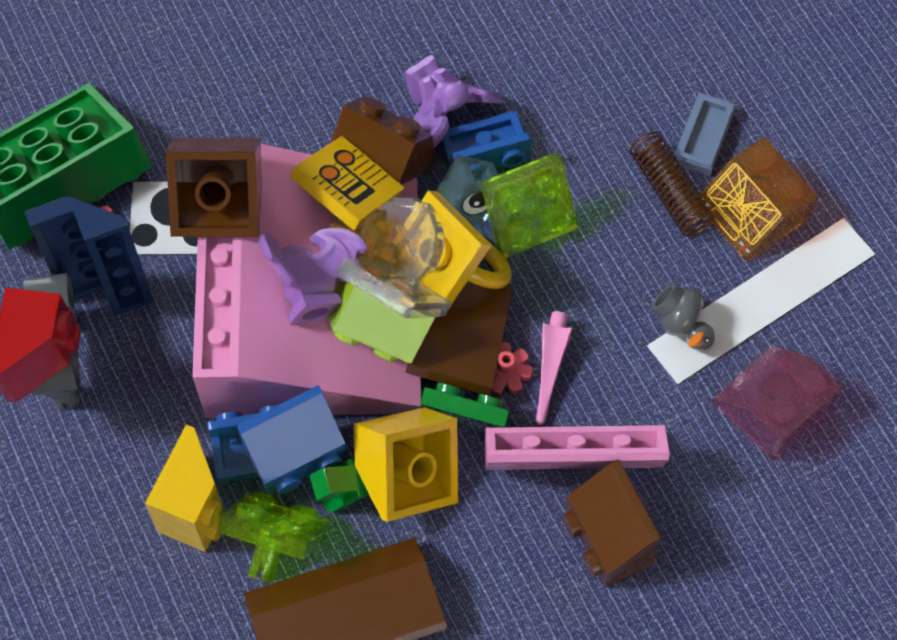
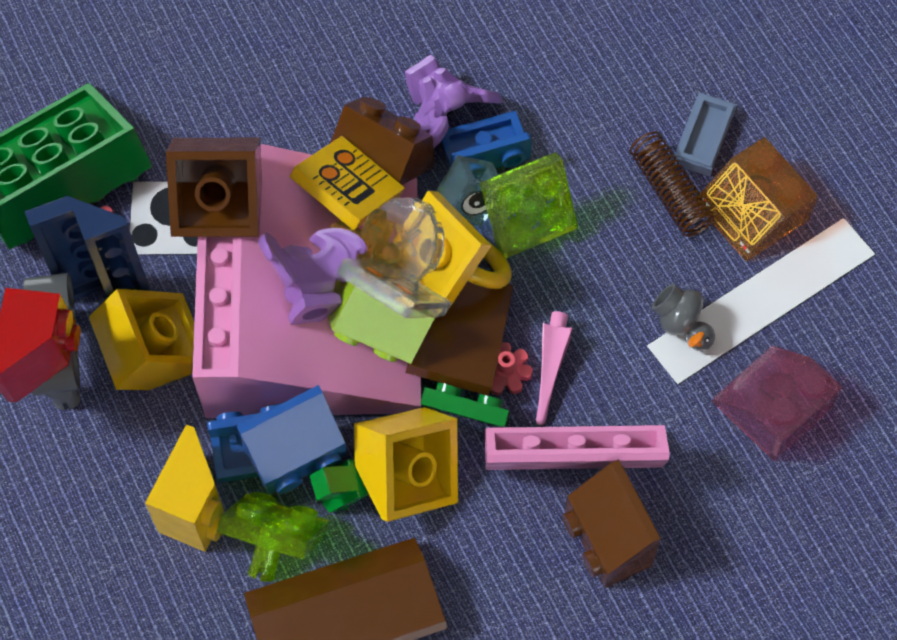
(145, 338): none -> yellow slope

